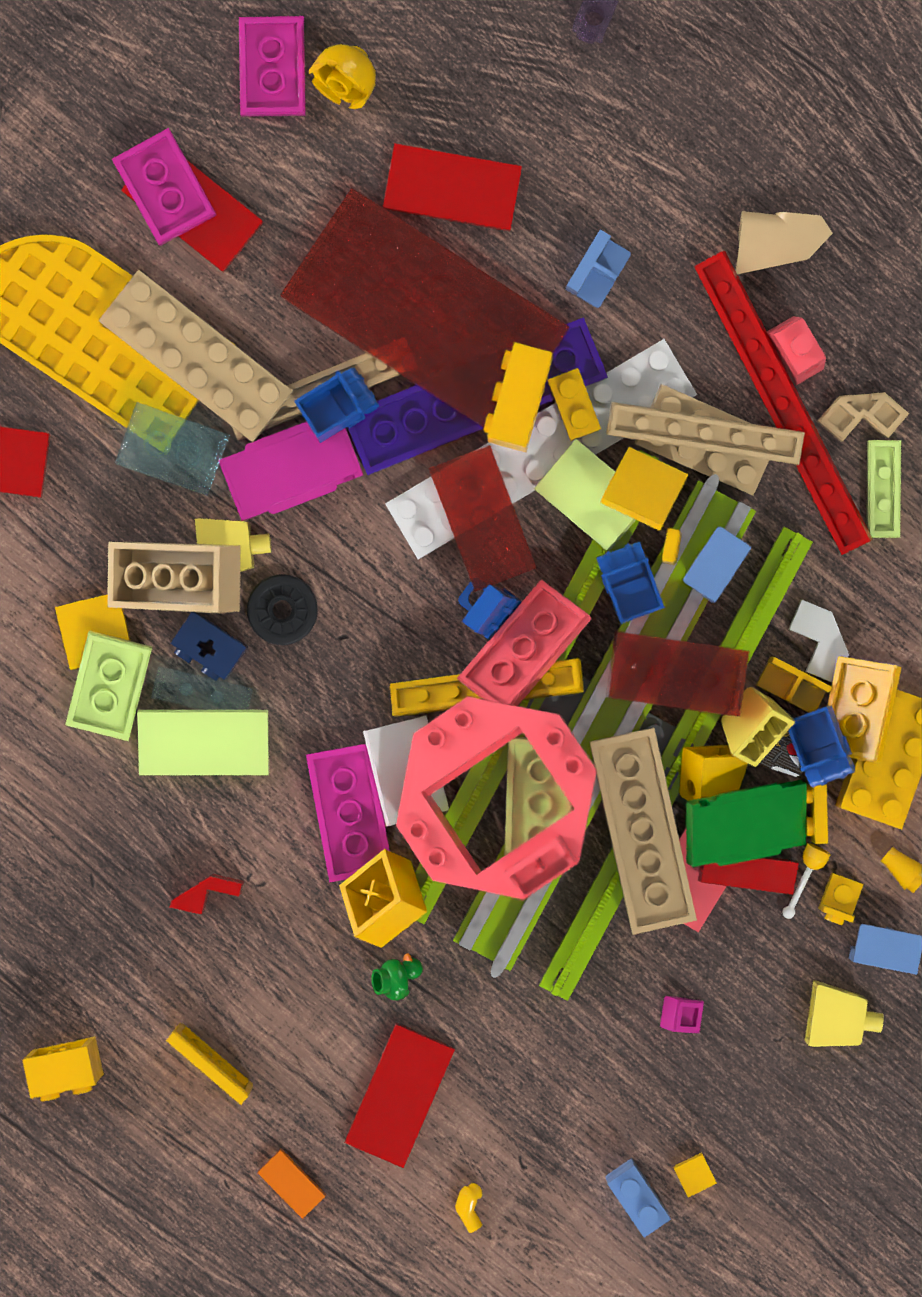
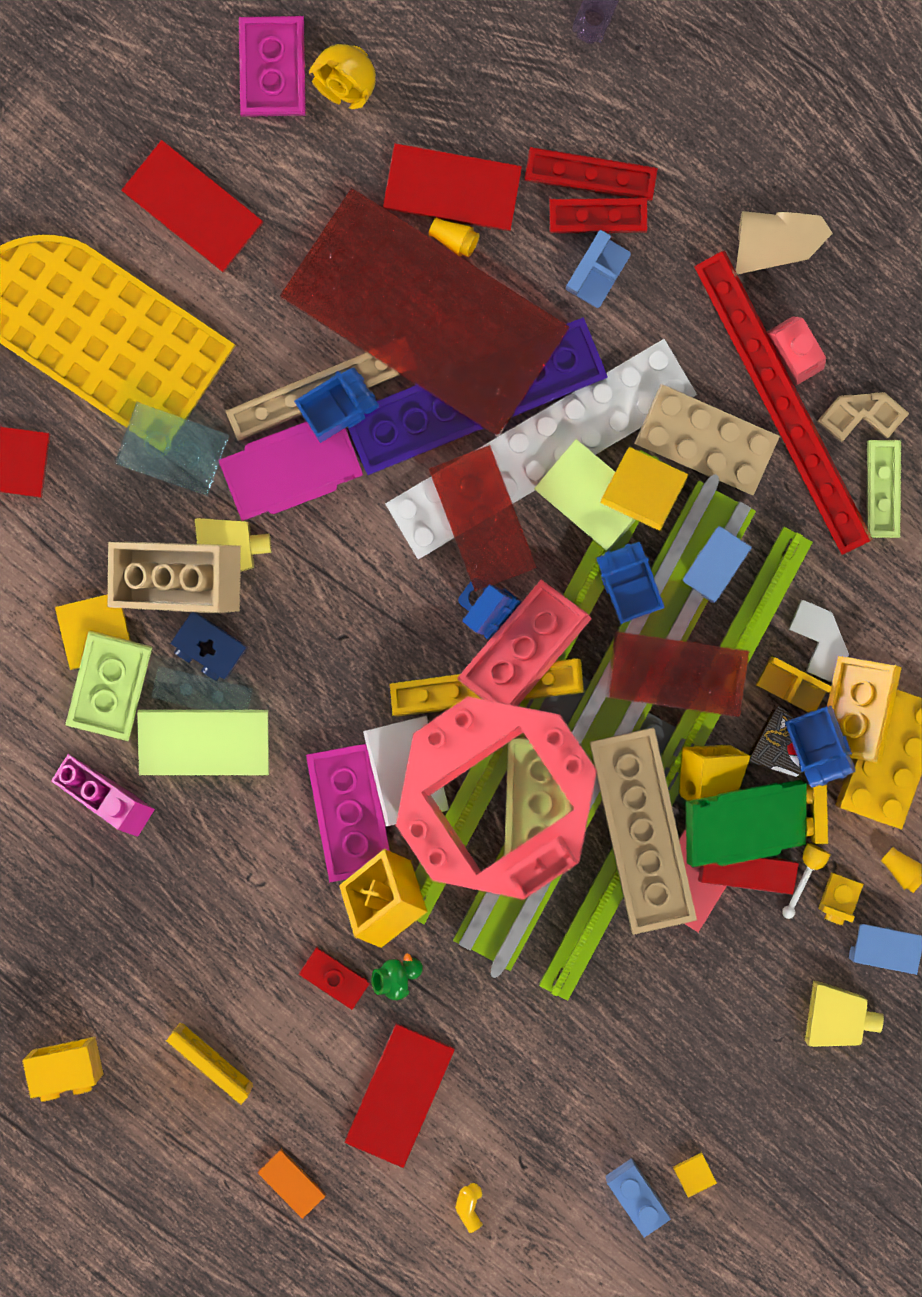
(103, 796): none -> dark pink slope
(164, 187): dark pink tile -> none
(195, 356): tan plate -> none
(195, 898): red slope -> none
(261, 606): black wheel -> none
(334, 978): none -> red plate
(456, 237): none -> yellow cone
(518, 396): yellow brick -> none
(574, 404): yellow plate -> none
(590, 174): none -> red tile
(592, 215): none -> red plate
(671, 546): yellow tile -> none
(681, 1014): dark pink slope -> none
(705, 433): tan tile -> none
(757, 728): light yellow torso -> none

